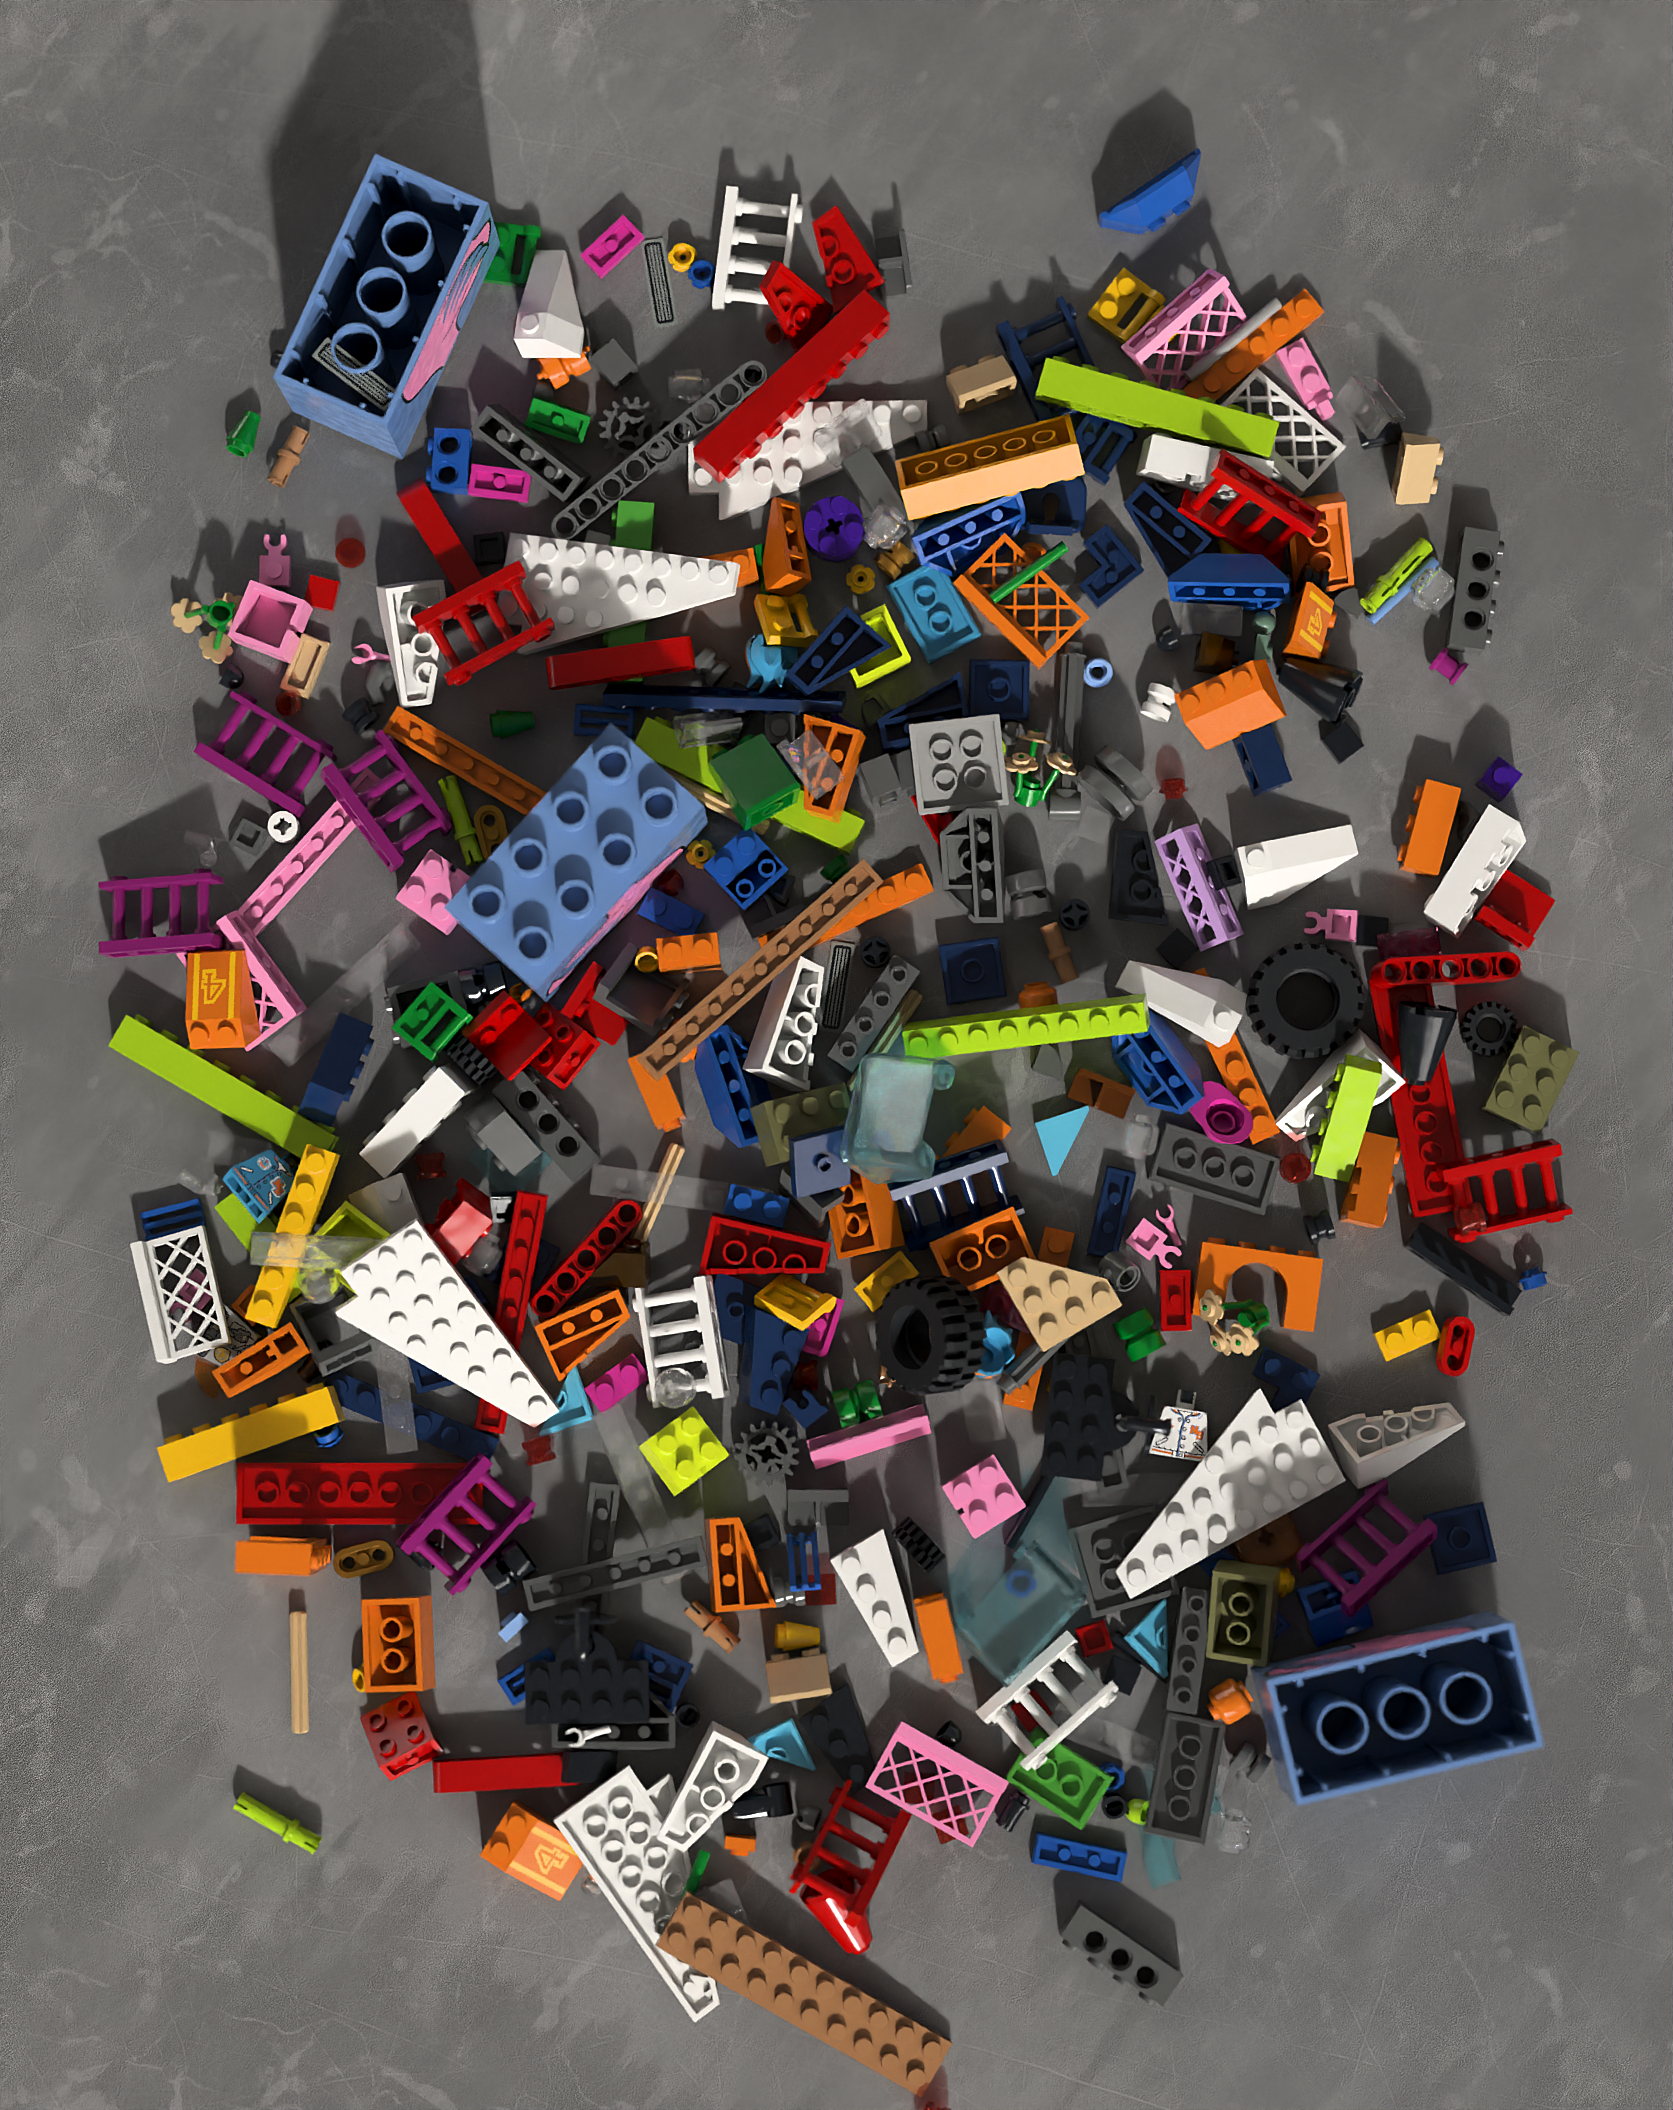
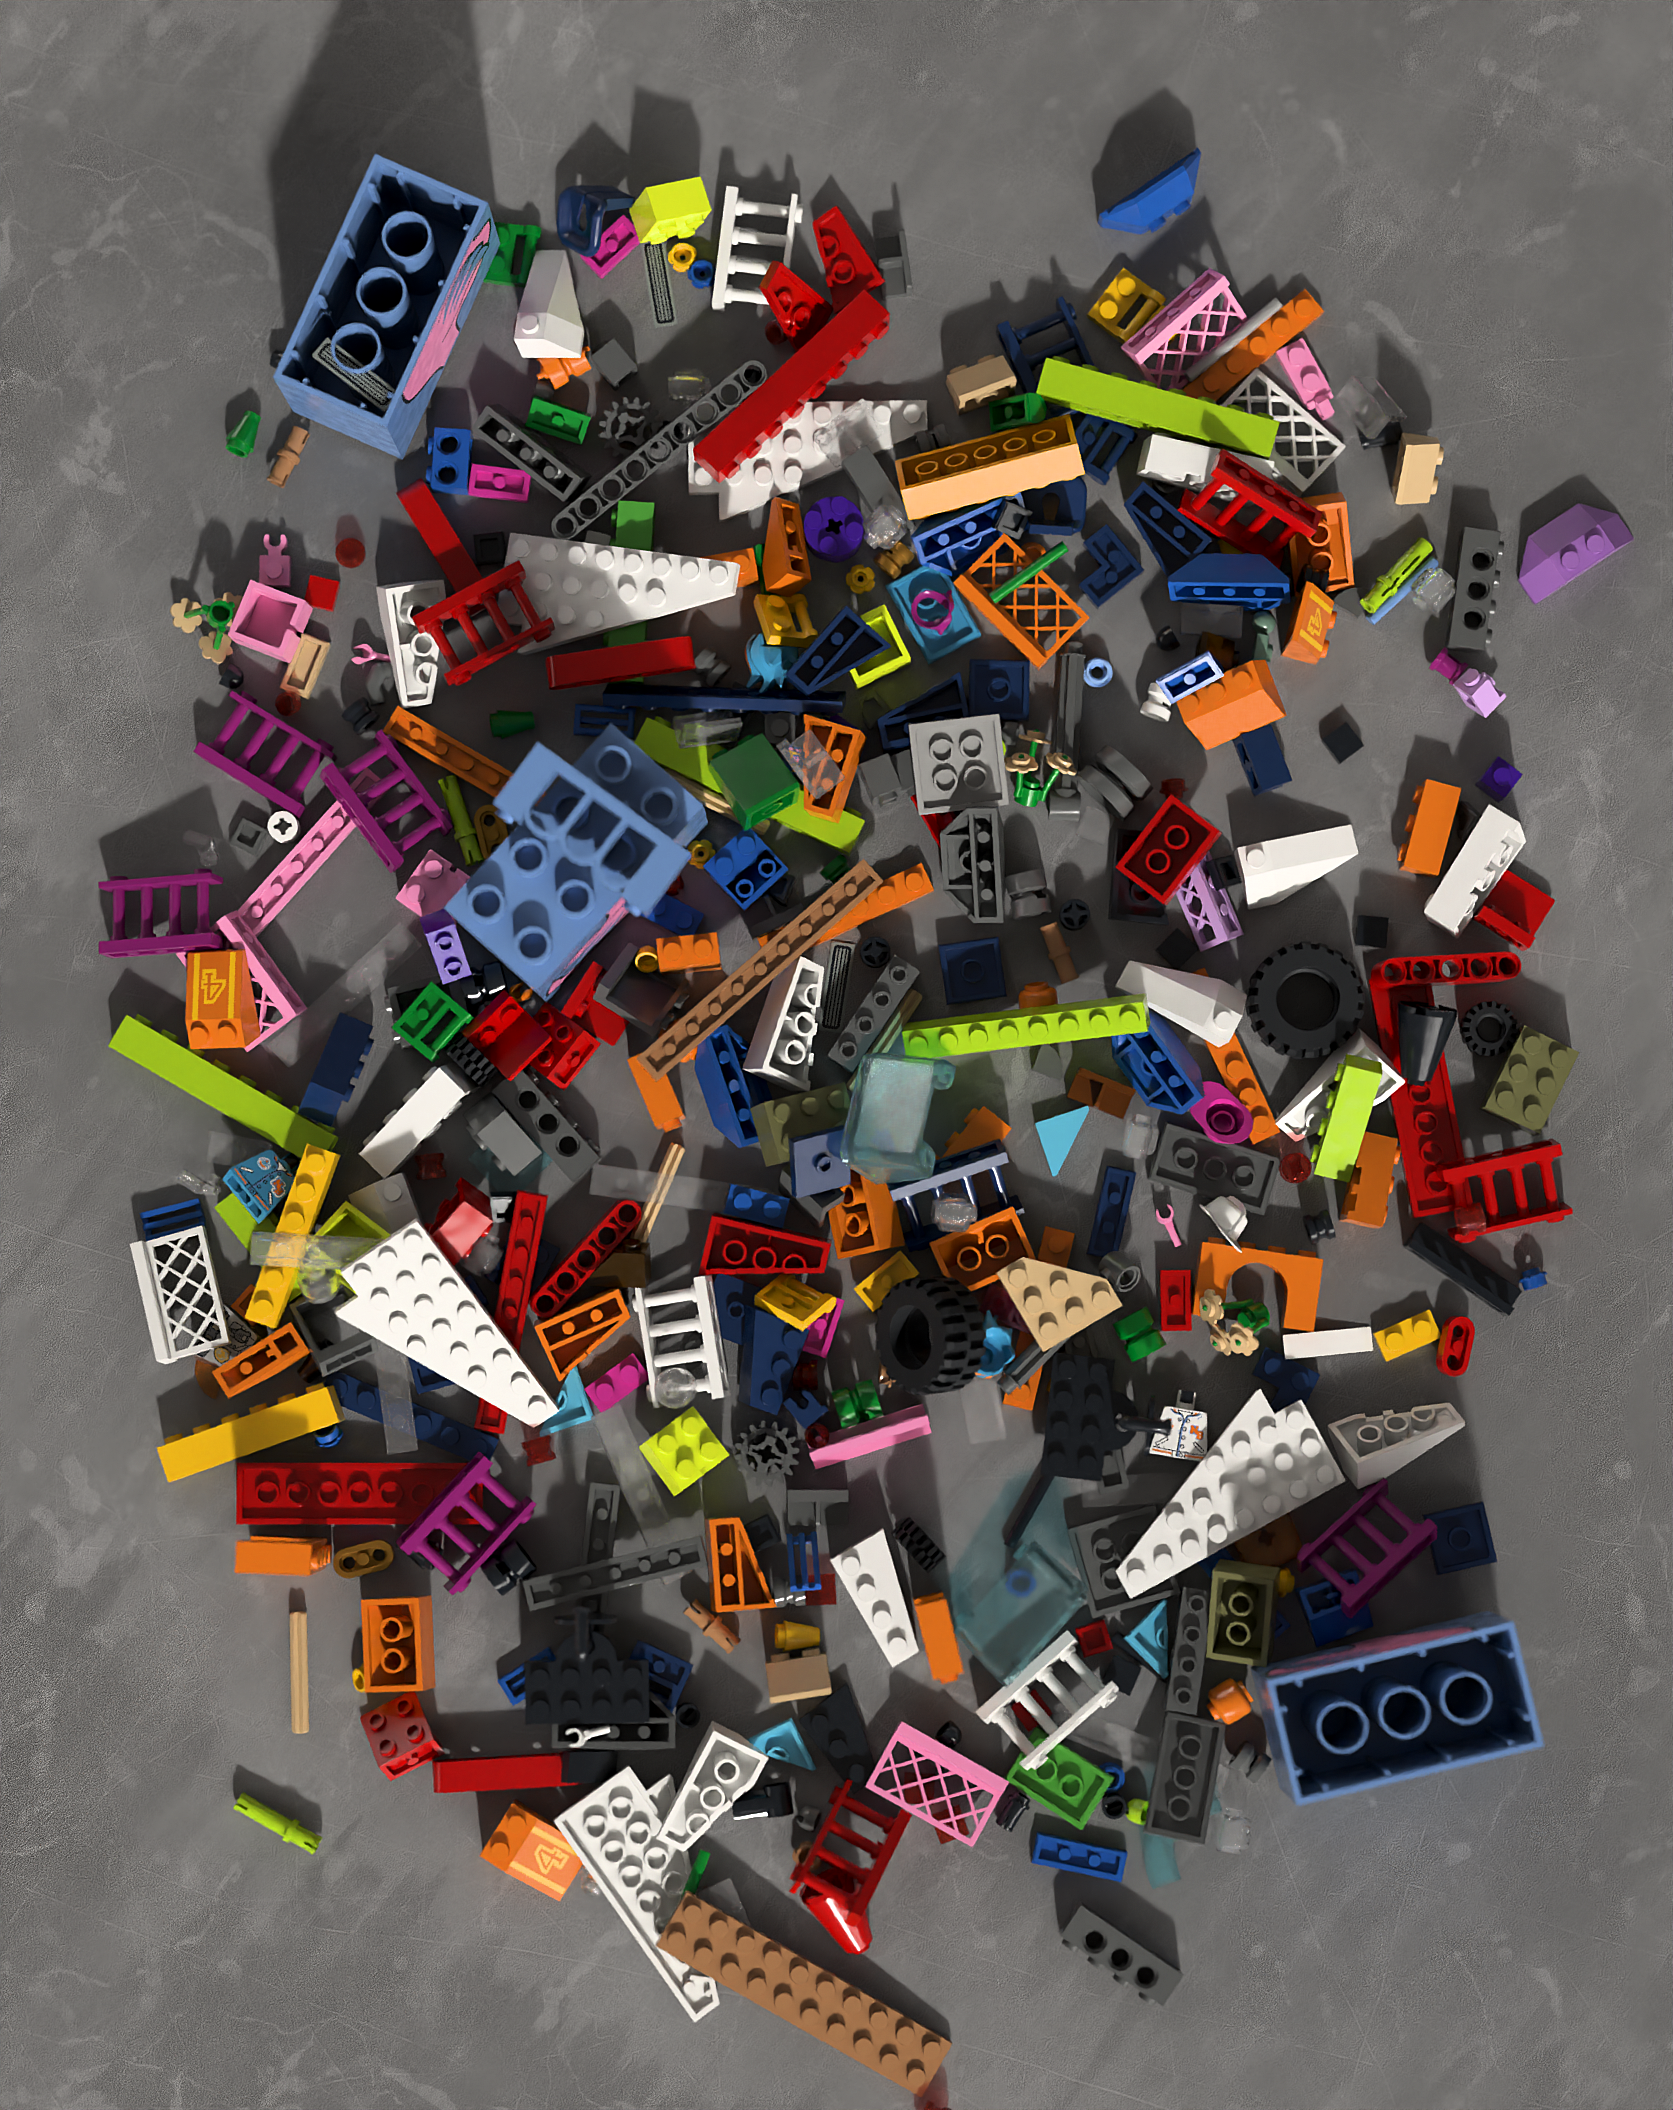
(189, 1291): bright pink plate -> none
(445, 946): none -> brick
(513, 1624): light blue plate -> none
(531, 782): none -> medium blue fence
(597, 201): none -> dark blue piece
(670, 210): none -> neon yellow piece
(740, 1843): orange plate -> none
(823, 1432): none -> clear red hinge
(942, 598): none -> magenta piece
(953, 1212): none -> clear head
(984, 1496): bright pink piece -> none
(1011, 519): none -> black tile
(1016, 411): none -> green brick
(1149, 1240): bright pink plate -> none
(1168, 849): none -> red brick
(1190, 677): none -> slope
(1229, 1217): none -> white piece
(1321, 686): black cone -> none
(1327, 1342): none -> white sticker
(1338, 925): bright pink plate -> none
(1409, 943): clear pink slope -> none
(1478, 692): none -> lavender brick
(1569, 548): none -> medium lavender wedge

